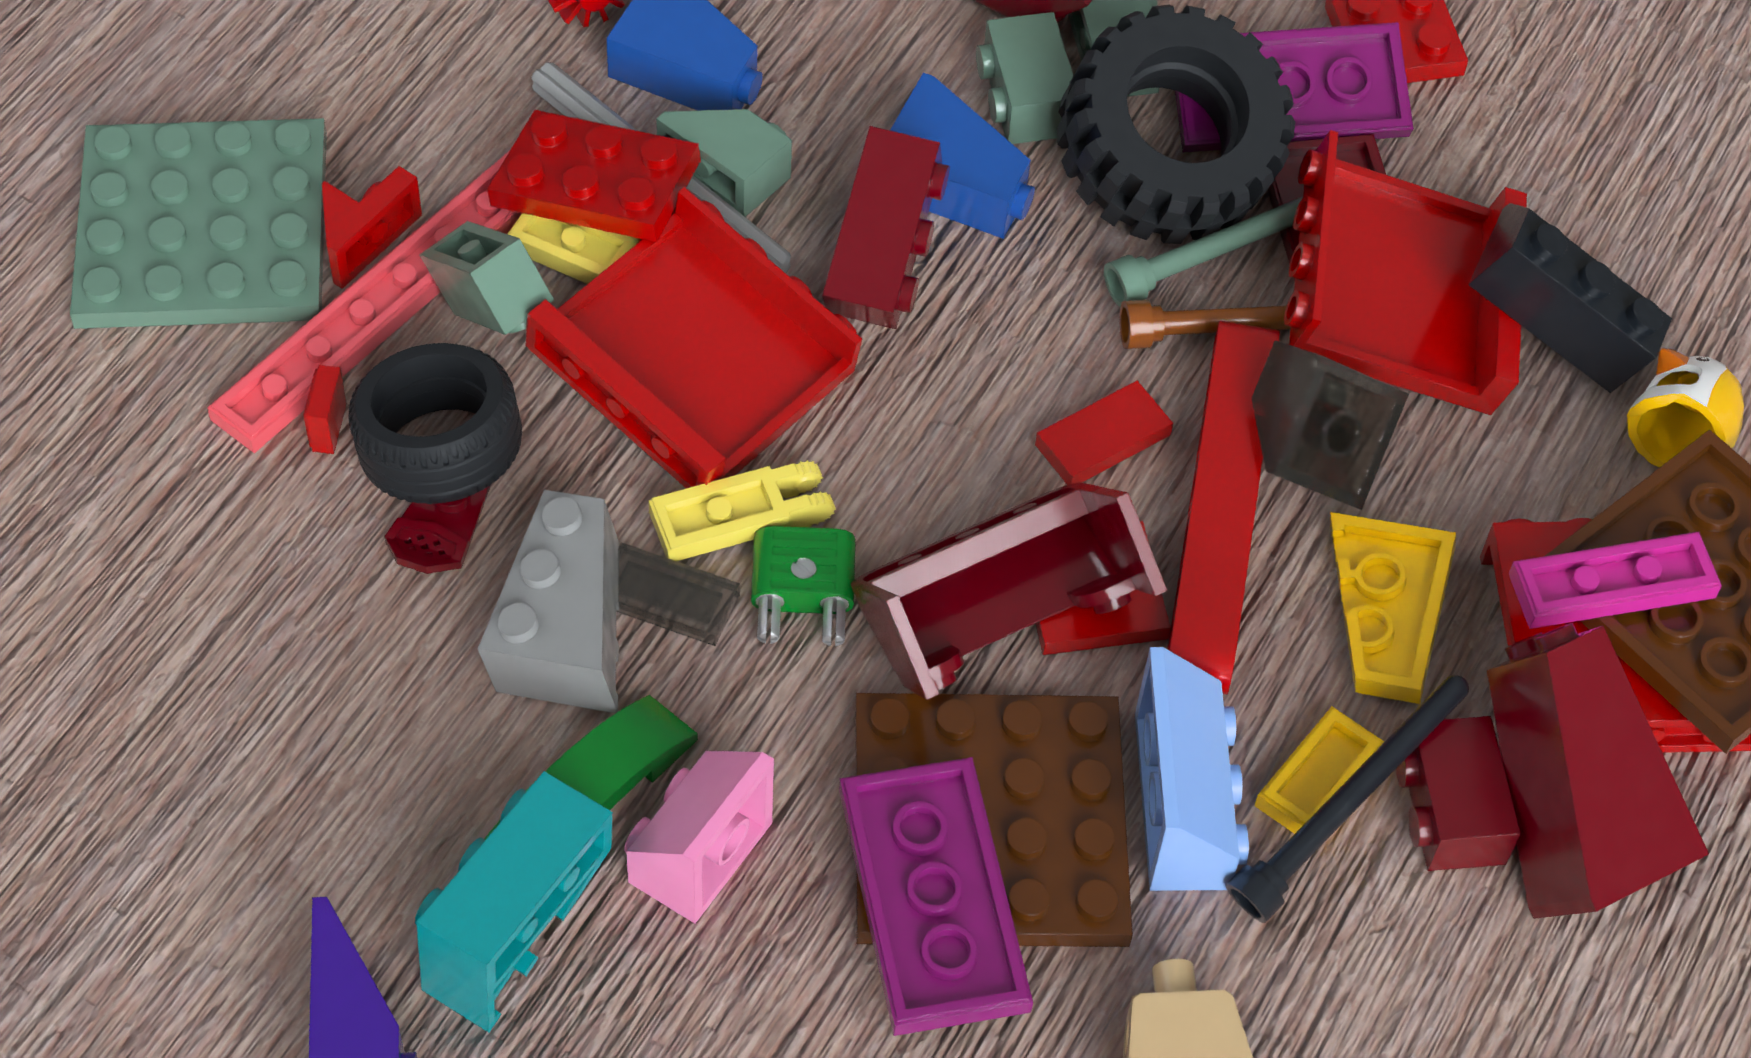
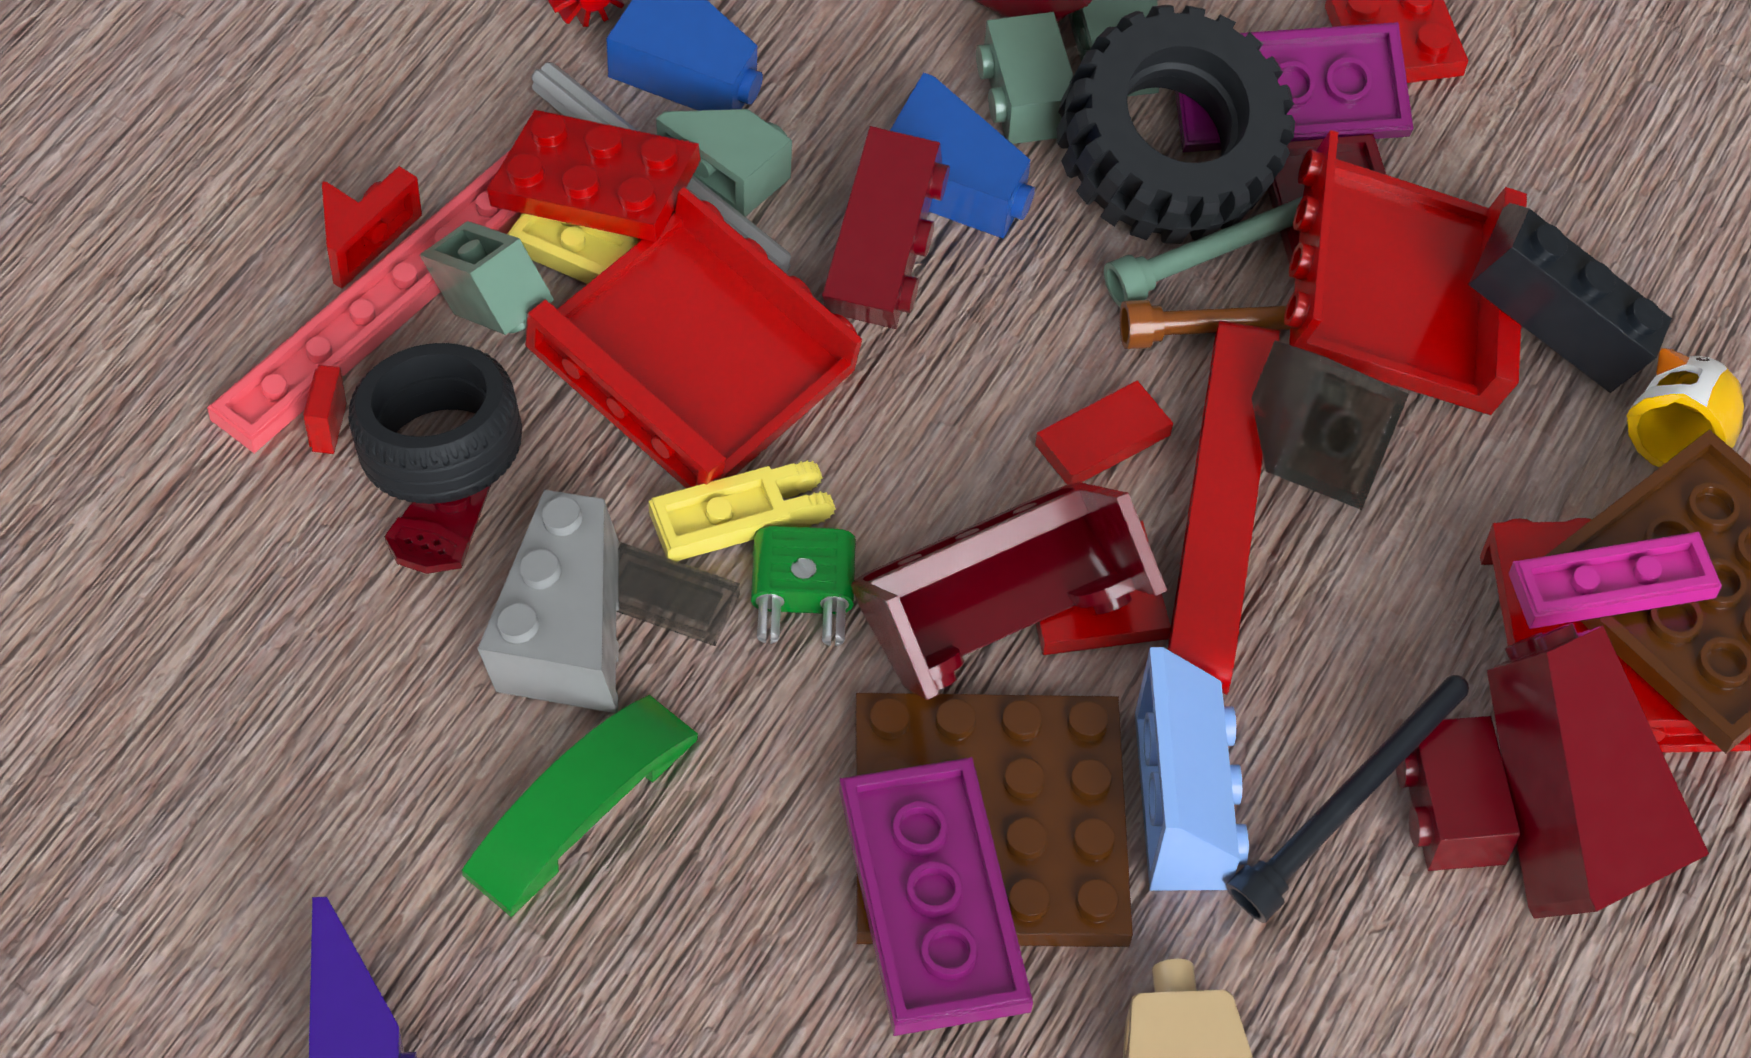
(200, 223): sand green plate -> none
(508, 894): teal wedge -> none
(702, 830): bright pink slope -> none
(1316, 769): yellow tile -> none
(1391, 600): yellow wing -> none

